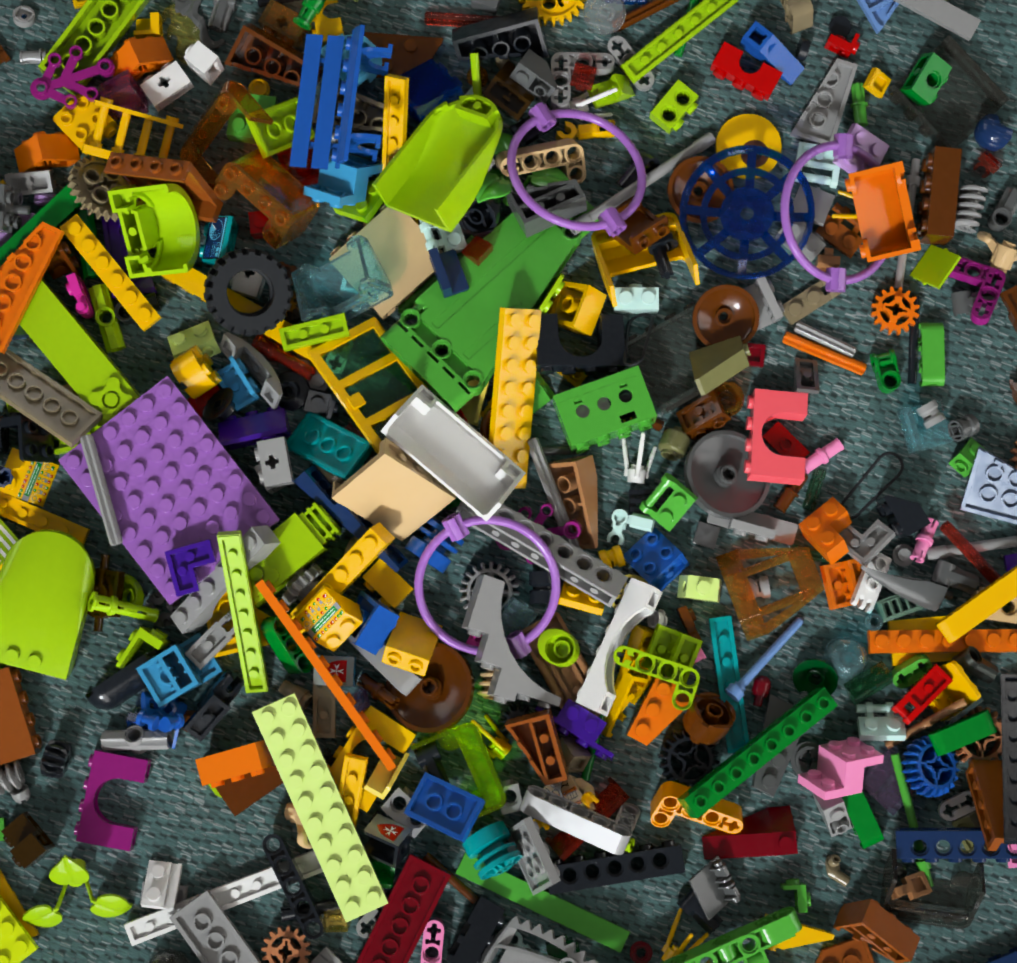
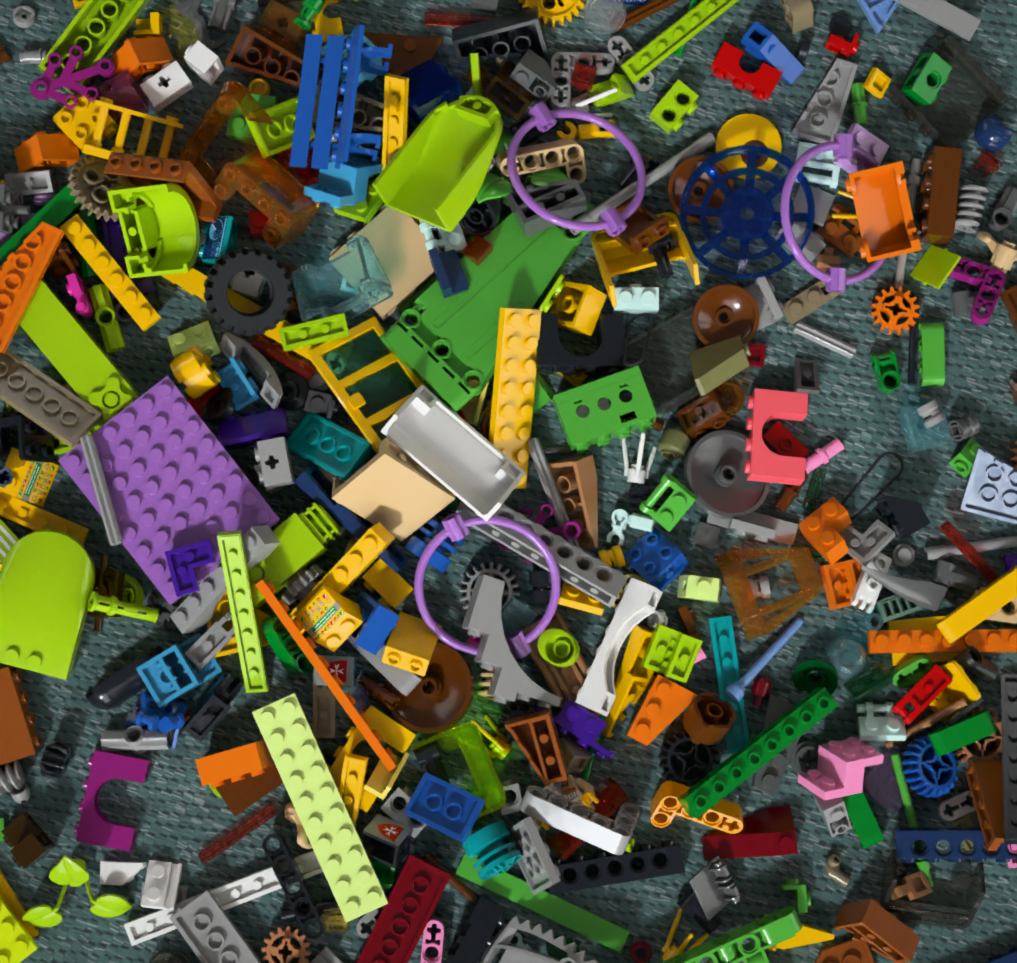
(119, 872): none -> white slope
(154, 637): lime bracket -> none
(237, 833): none -> clear red axle
(302, 694): dark tan cone -> none
(655, 671): lime beam -> none
(824, 353): orange axle -> none
(924, 541): bright pink pin -> none

